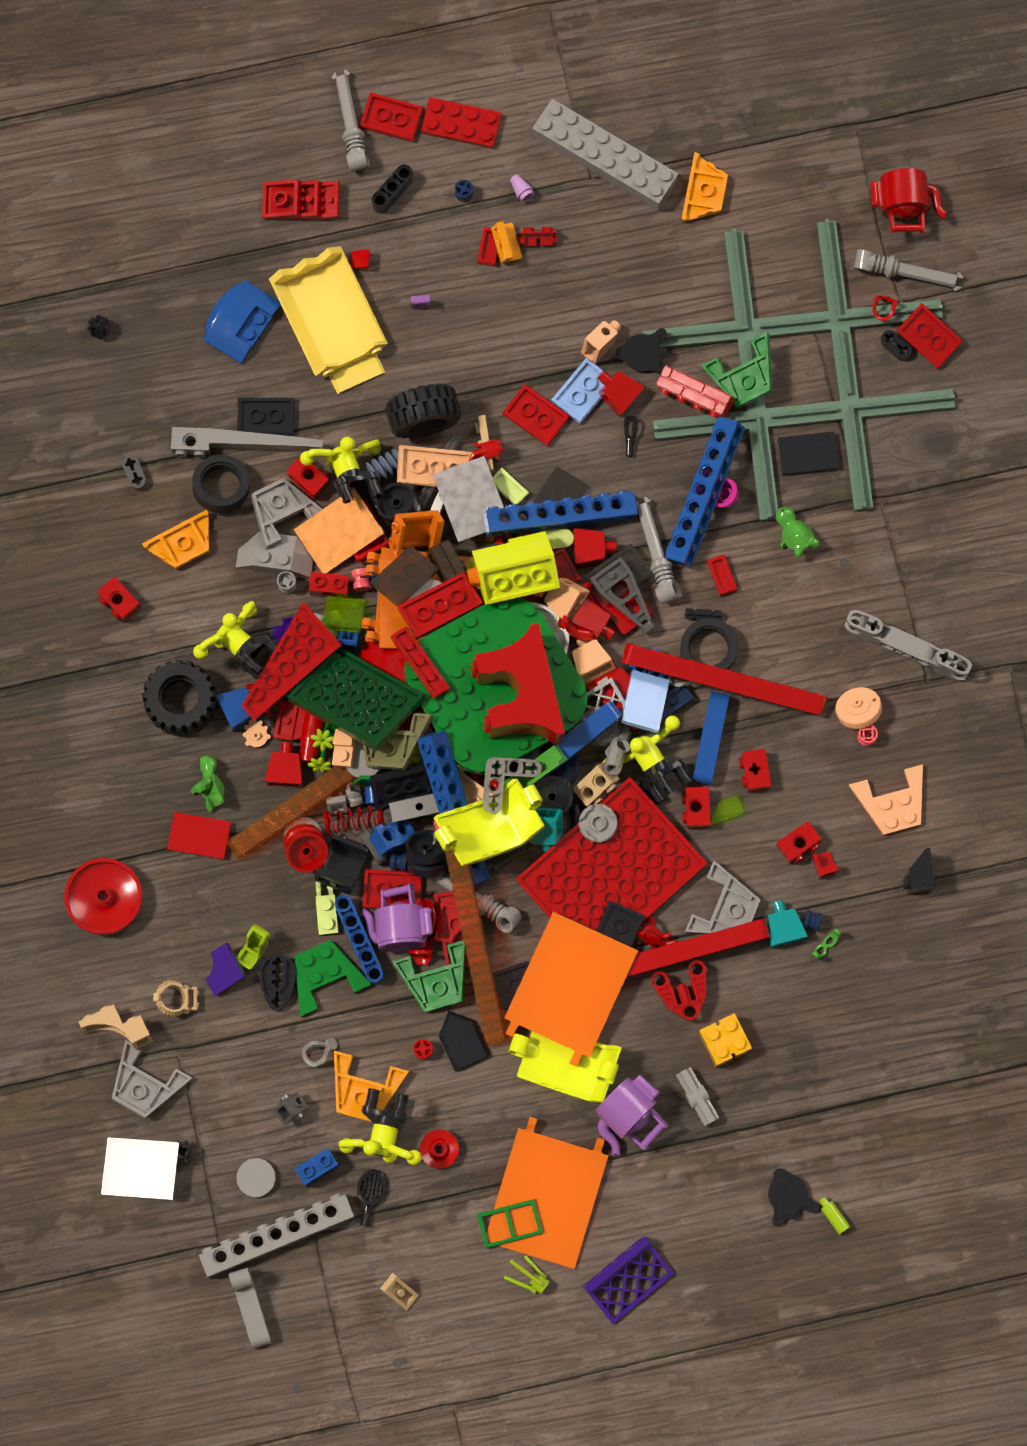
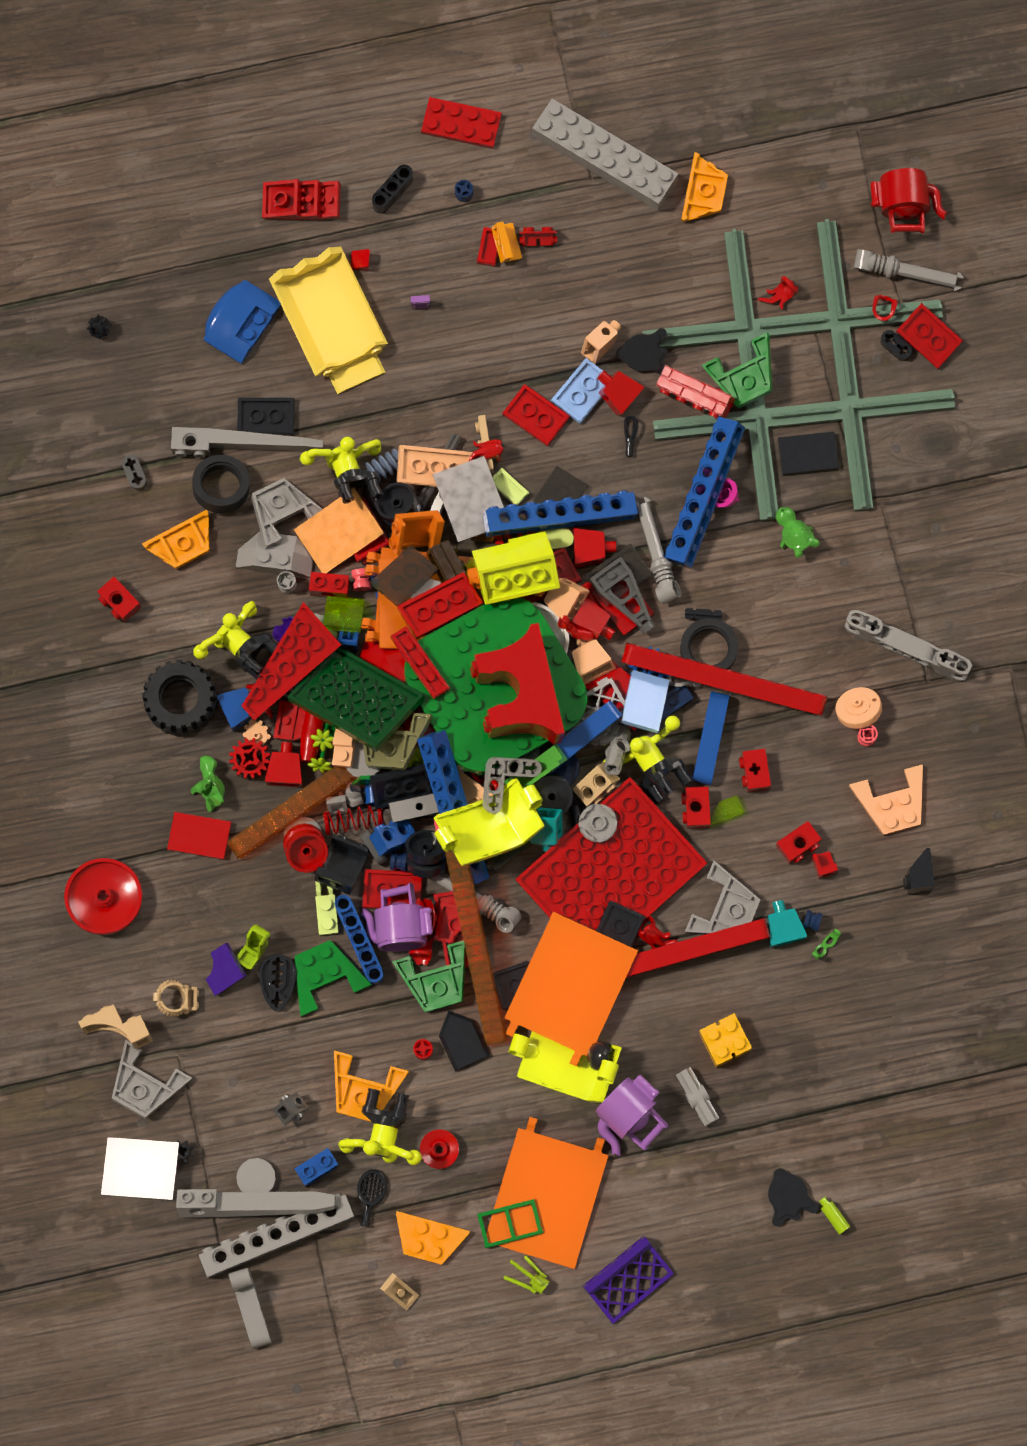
(229, 1204): none -> light grey piece
(244, 765): none -> red gear
(312, 487): red brick -> none
(330, 1045): light grey piece -> none
(353, 136): light grey piece -> none
(391, 117): red tile -> none
(423, 411): black tyre -> none
(428, 1238): none -> light orange wing
(522, 189): lavender cone -> none
(598, 1052): none -> black hair
(667, 995): red connector -> none
(722, 575): red tile -> none
(782, 292): none -> red piece

